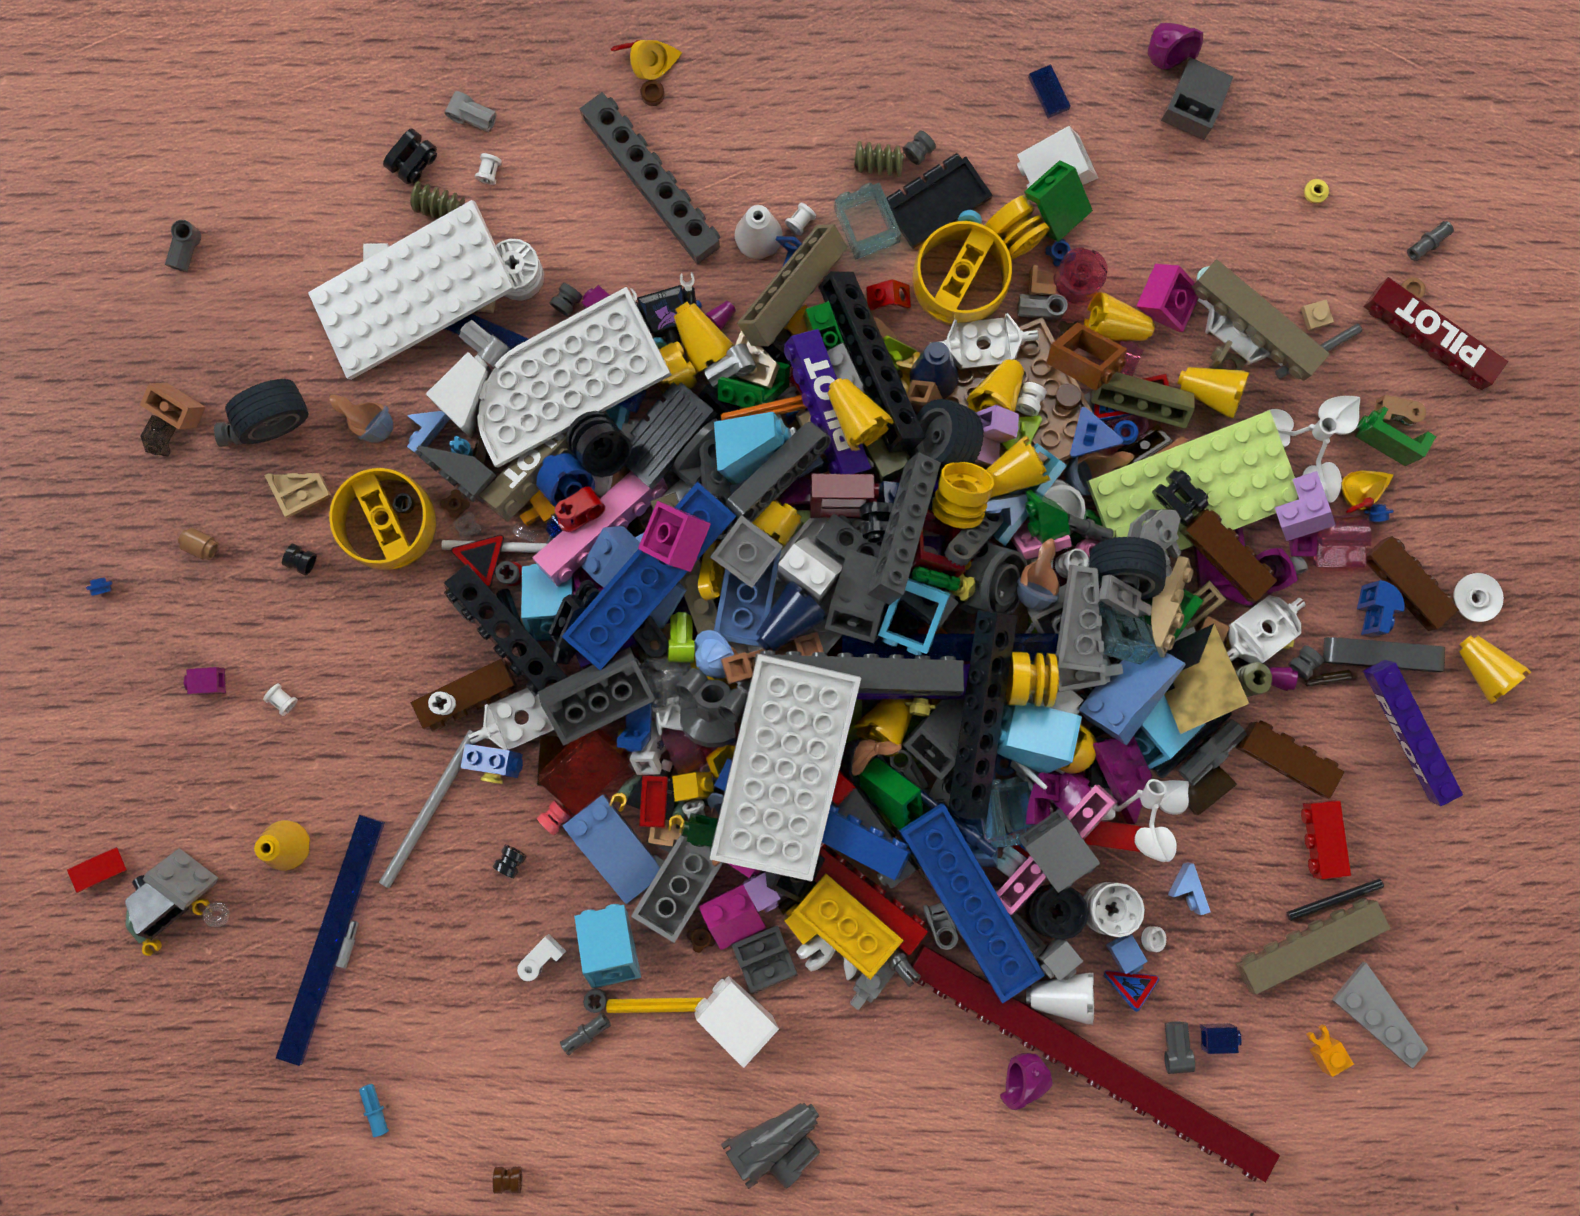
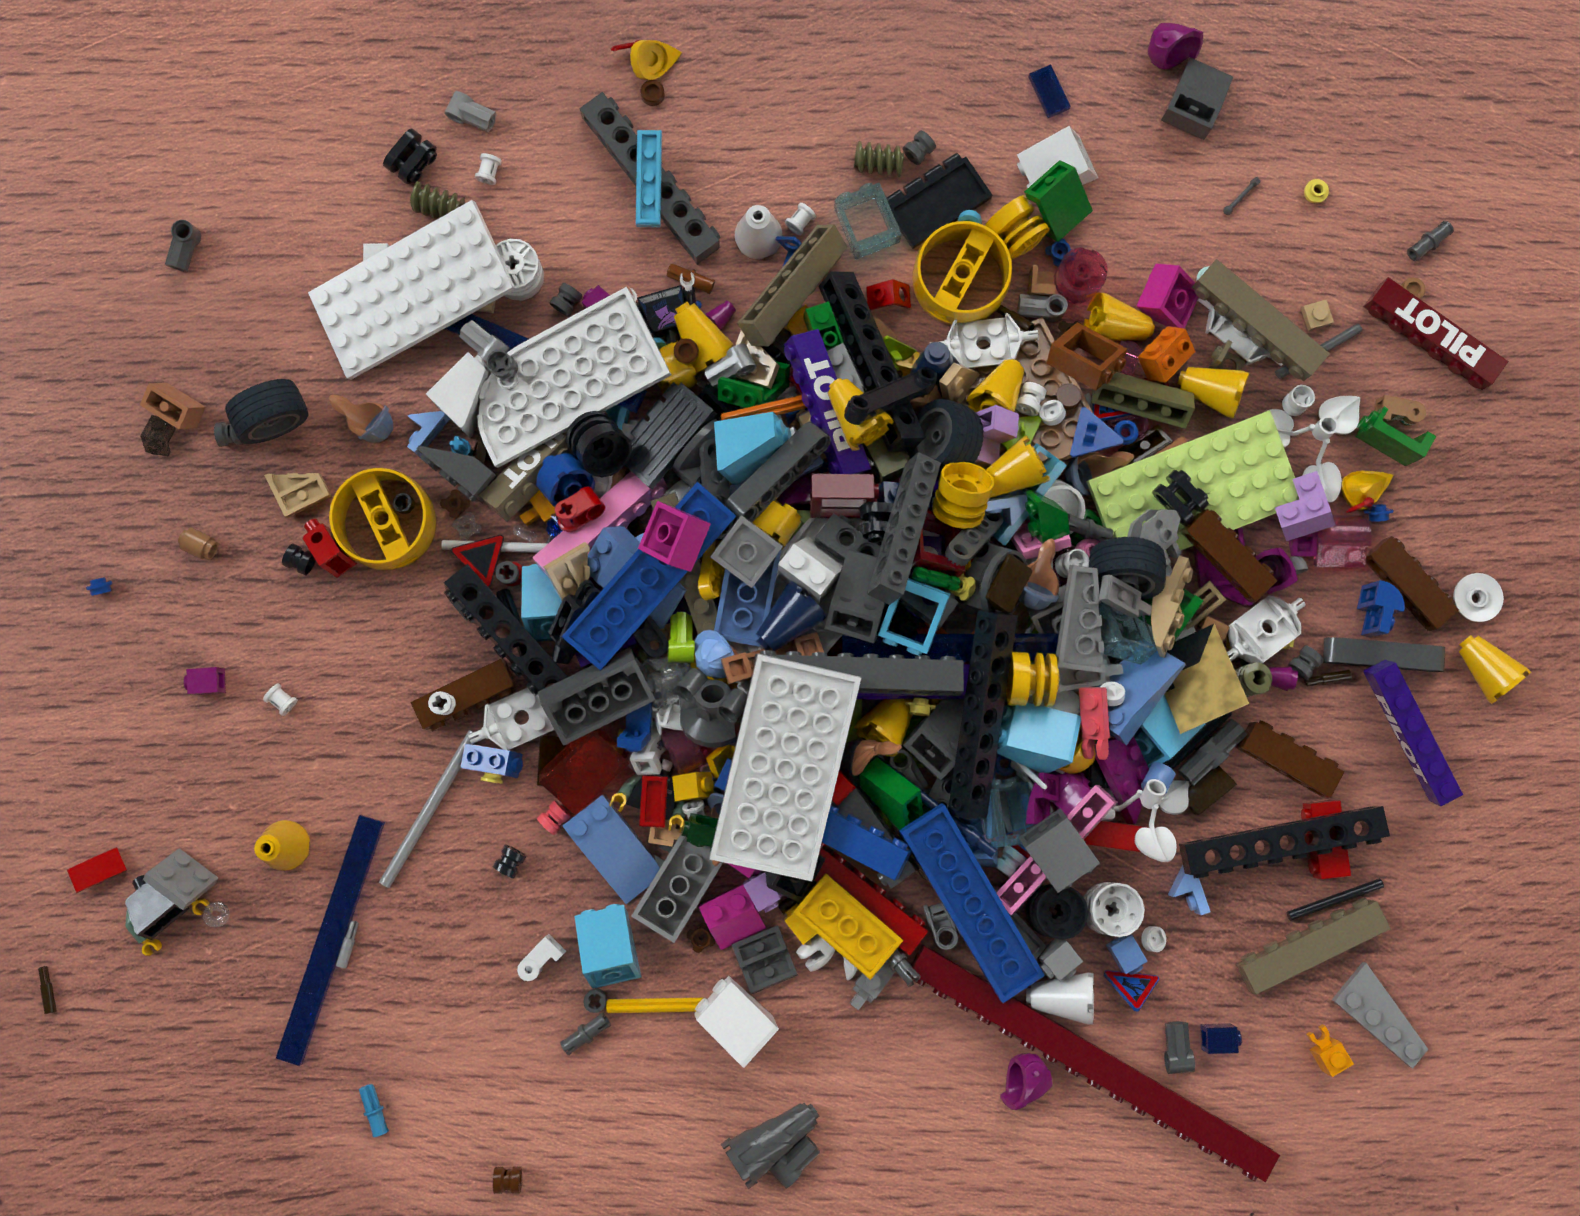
(46, 991): none -> dark brown pin
(325, 549): none -> red torso
(497, 360): none -> dark grey wheel
(569, 570): none -> tan wing
(648, 178): none -> medium azure tile
(686, 351): none -> reddish brown tile
(701, 282): none -> dark orange axle
(890, 395): none -> black piece
(957, 382): none -> tan wing
(1008, 584): none -> dark brown slope
(1022, 322): none -> dark brown pin
(1052, 412): none -> white tile
(1094, 721): none -> coral hinge
(1115, 693): none -> white tile
(1160, 772): none -> medium blue brick
(1166, 354): none -> orange brick
(1229, 209): none -> dark grey hinge
(1298, 400): none -> white wheel
(1371, 819): none -> black brick

